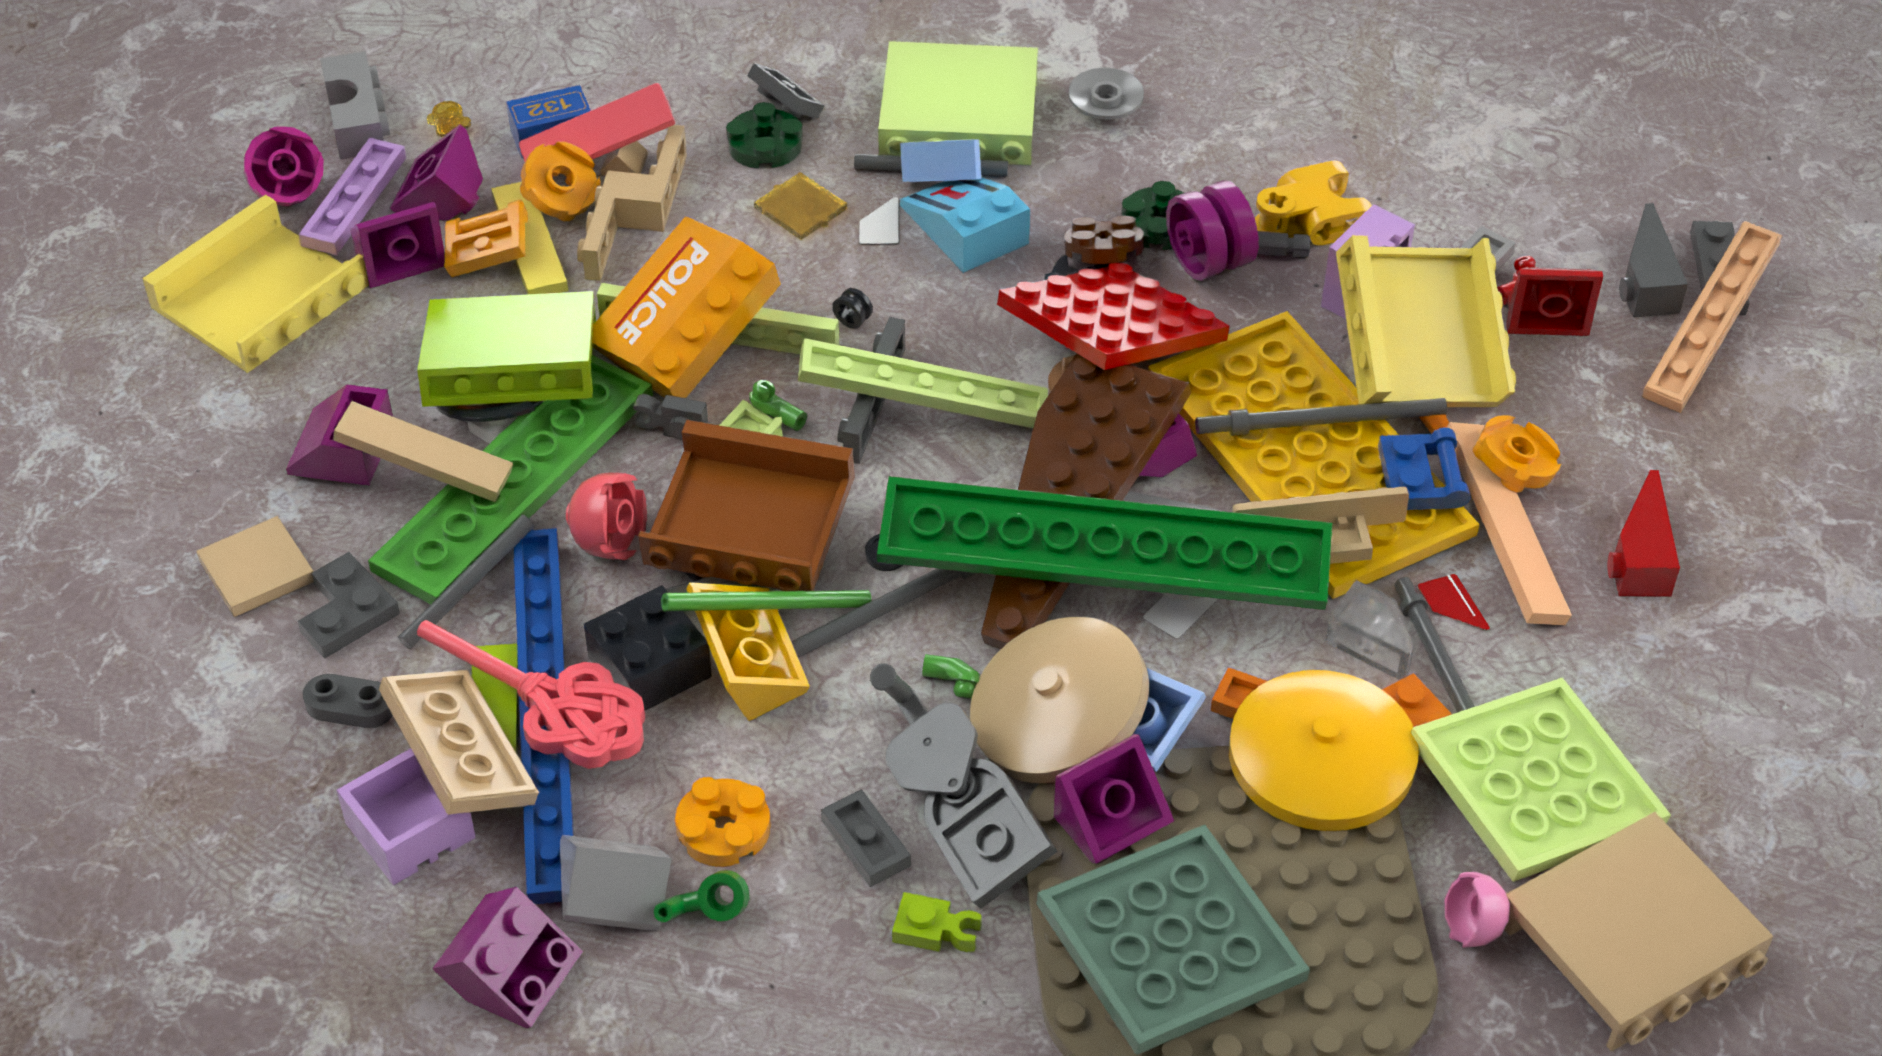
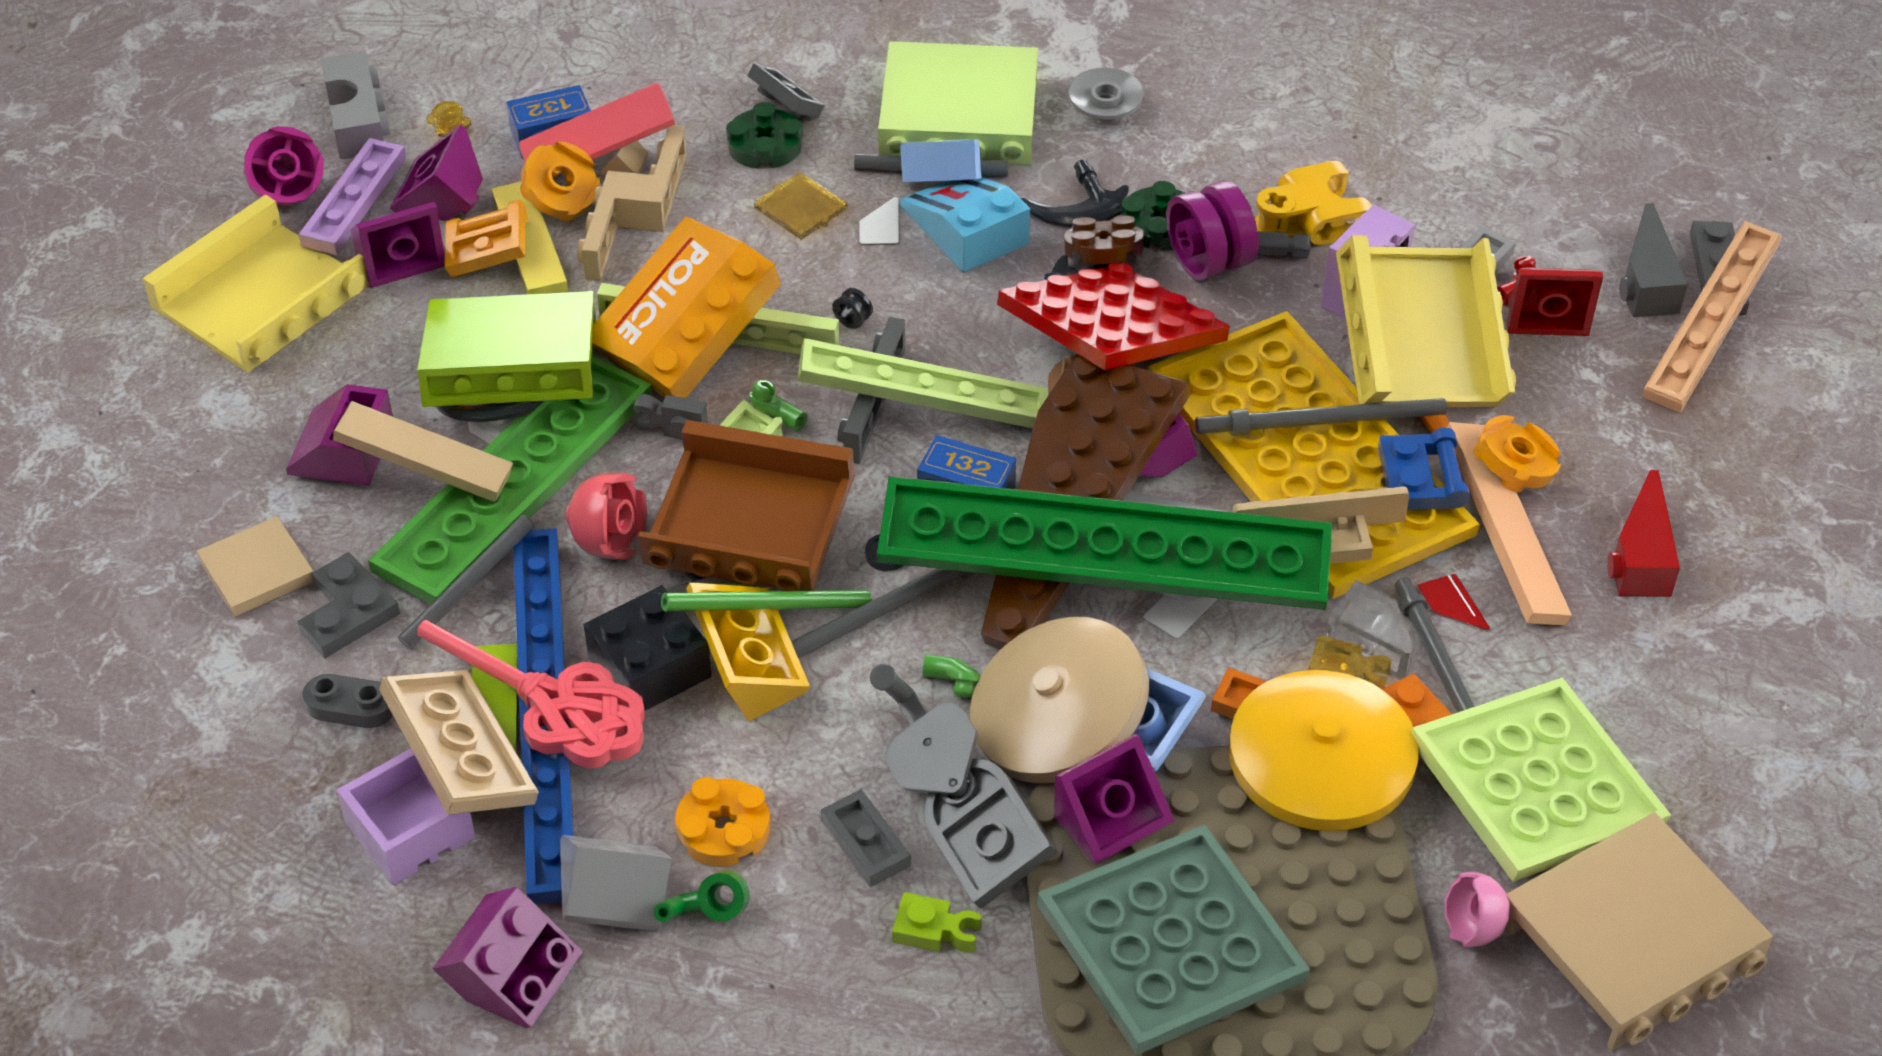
(966, 464): none -> blue brick
(1101, 205): none -> black piece
(1346, 658): none -> clear yellow plate

